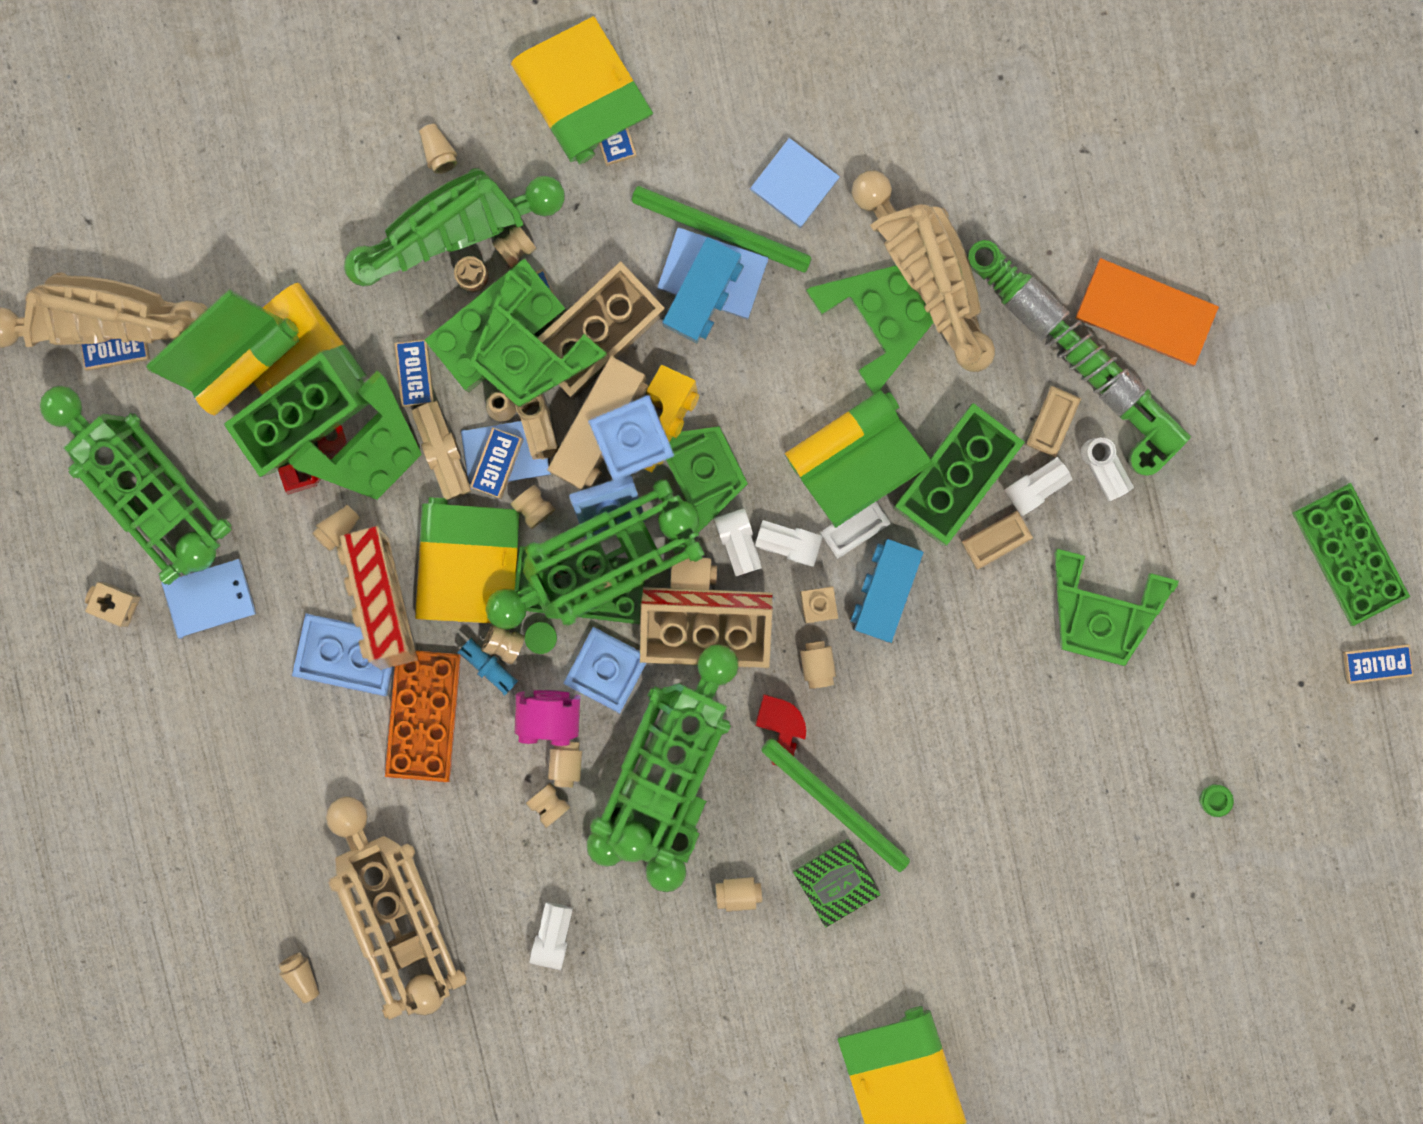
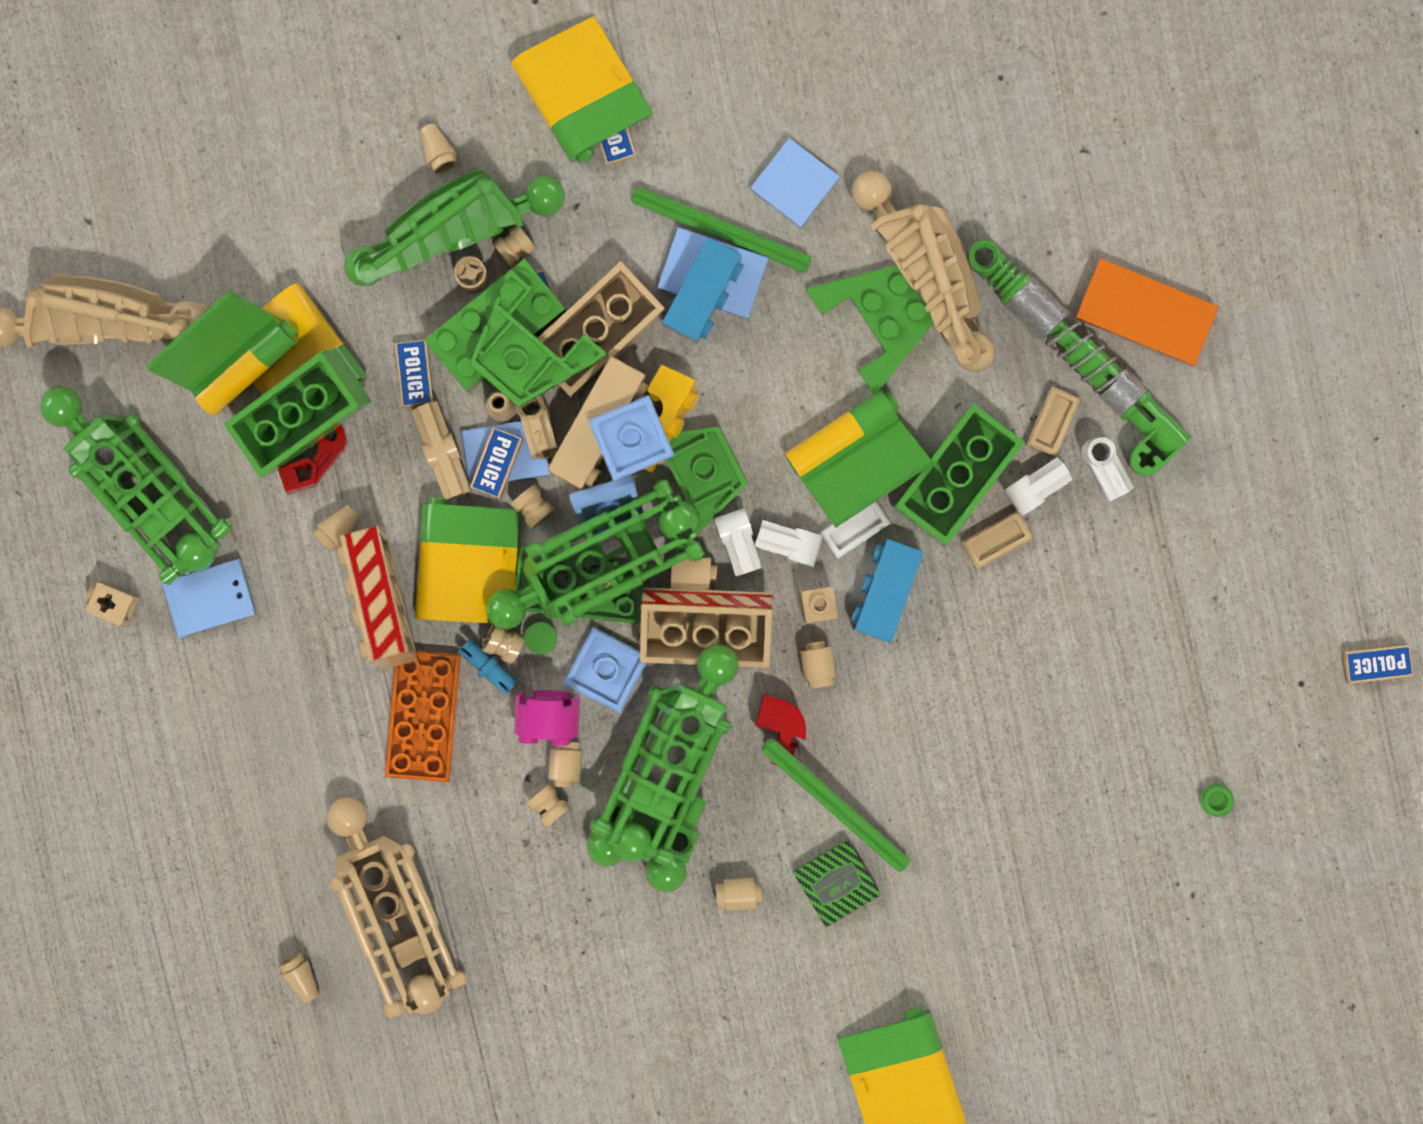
(113, 353): tile -> none
(332, 656): light blue tile -> none
(374, 454): bright green wing -> none
(550, 943): white piece -> none
(1100, 624): bright green wing -> none
(1351, 554): bright green tile -> none

